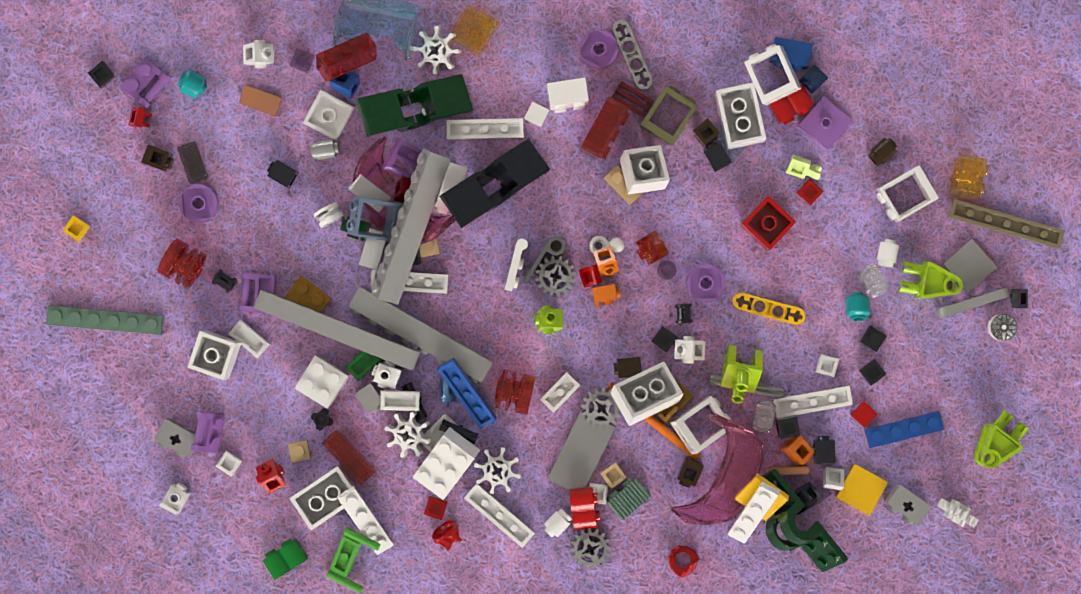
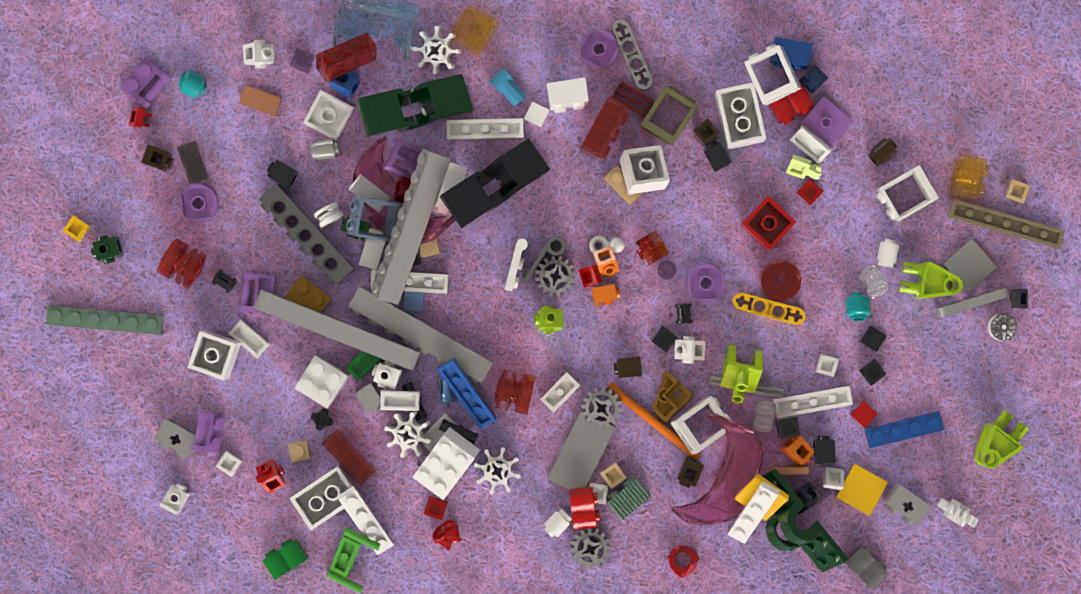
(101, 74): black plate -> none
(113, 249): none -> dark green brick
(276, 195): none -> dark grey brick
(413, 301): none -> medium blue tile
(499, 515): white plate -> none
(505, 84): none -> dark azure piece
(646, 393): white brick -> none
(785, 290): none -> clear red wheel
(810, 144): none -> white tile
(866, 567): none -> flat silver brick
(1017, 191): none -> tan plate

